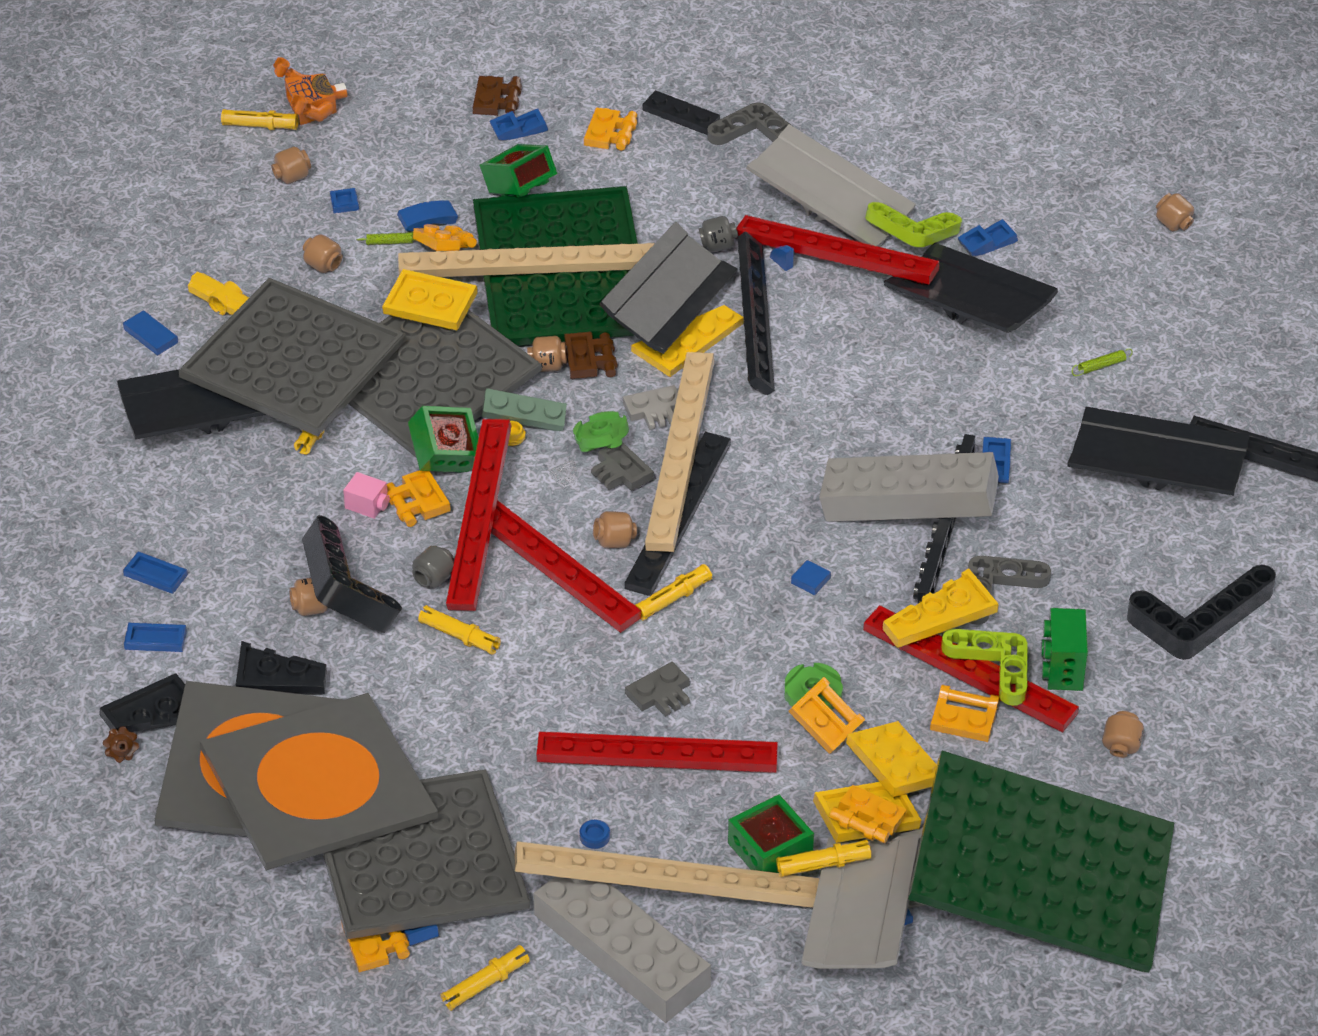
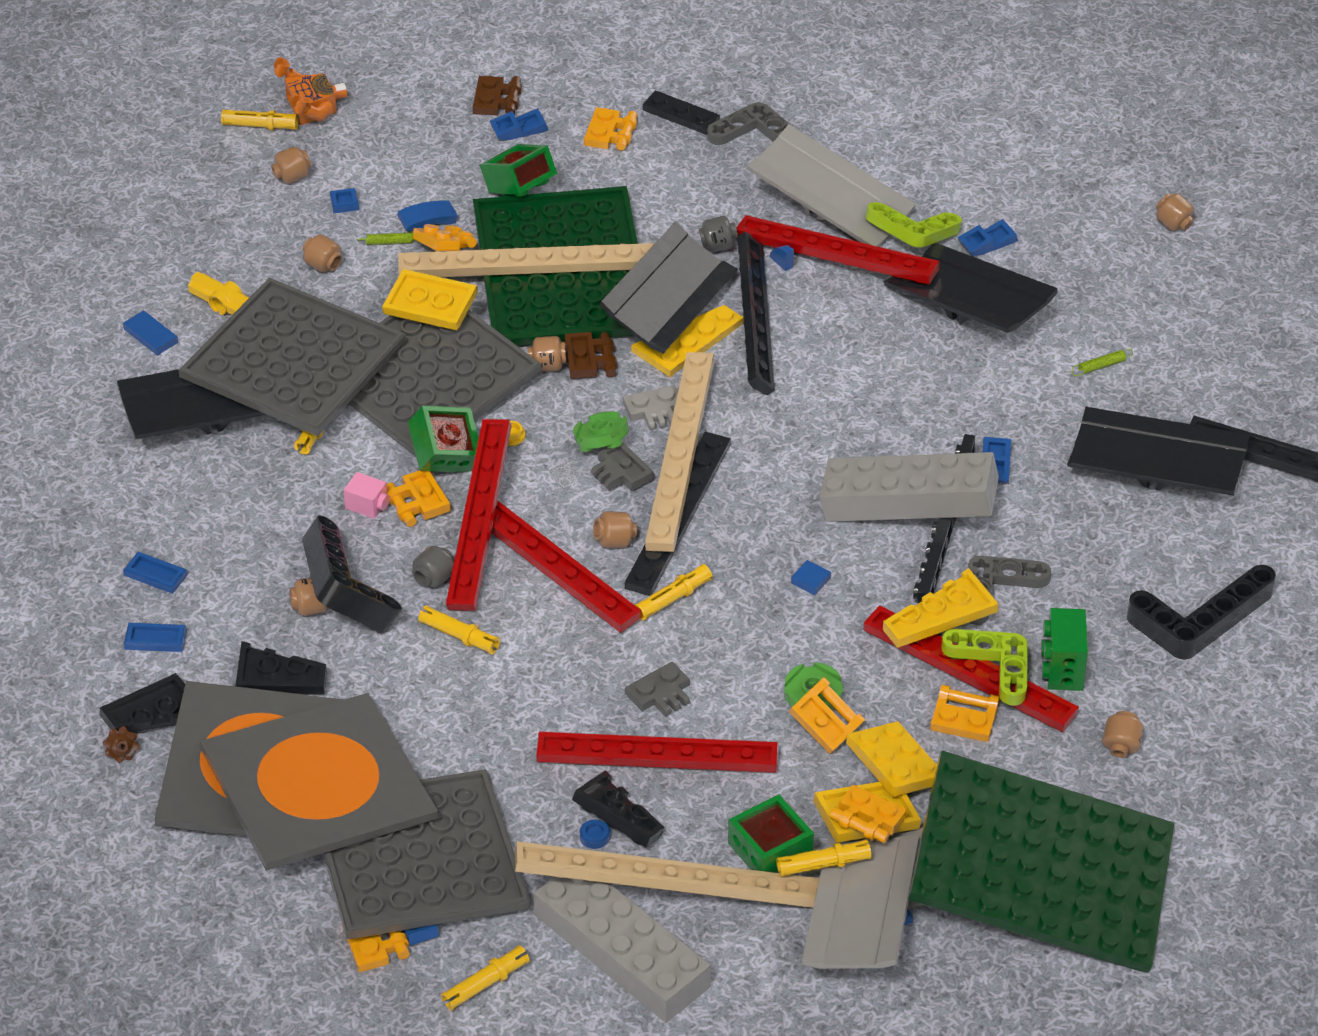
(524, 409): sand green plate -> none
(614, 807): none -> black wing

